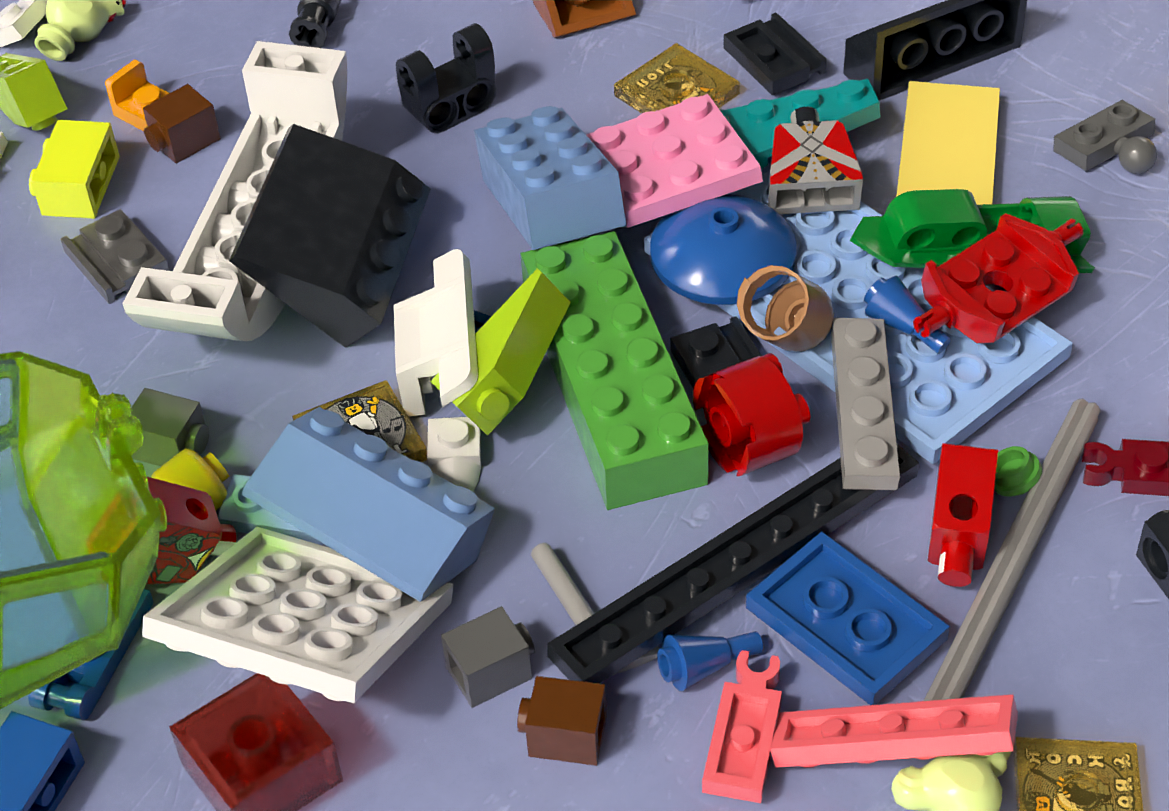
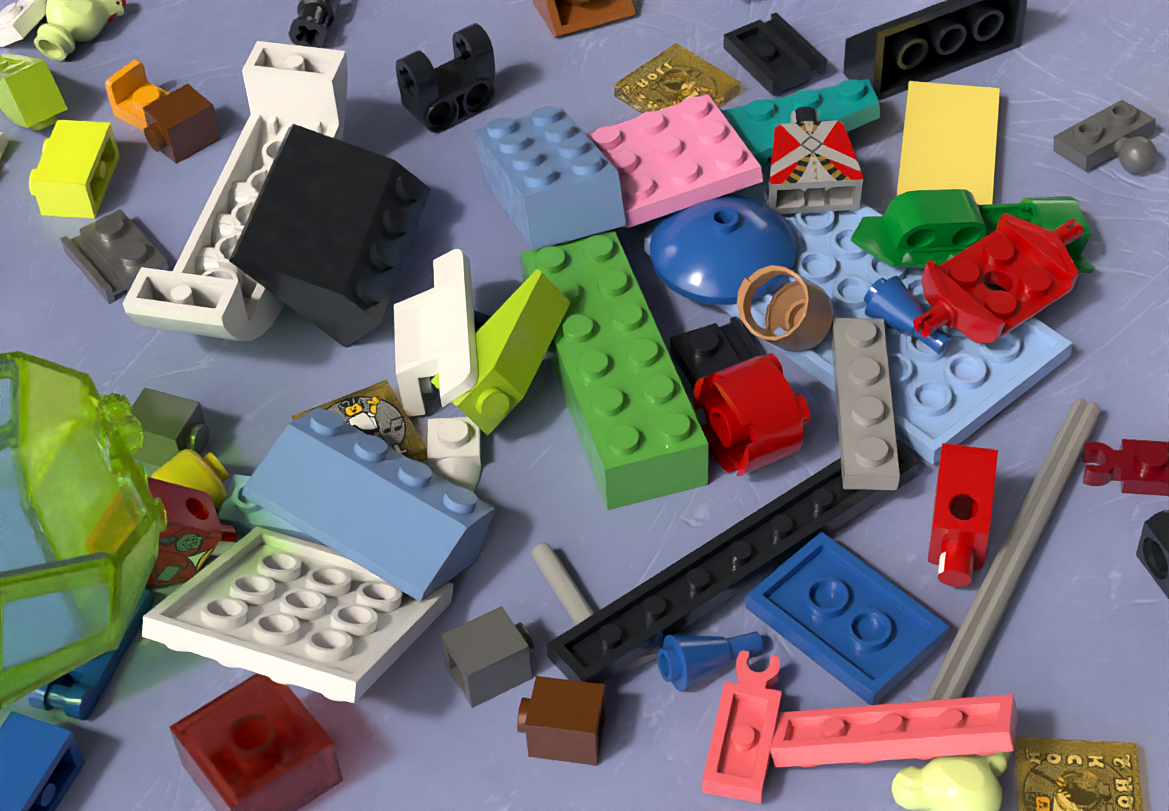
(1016, 471): bright green plate -> none

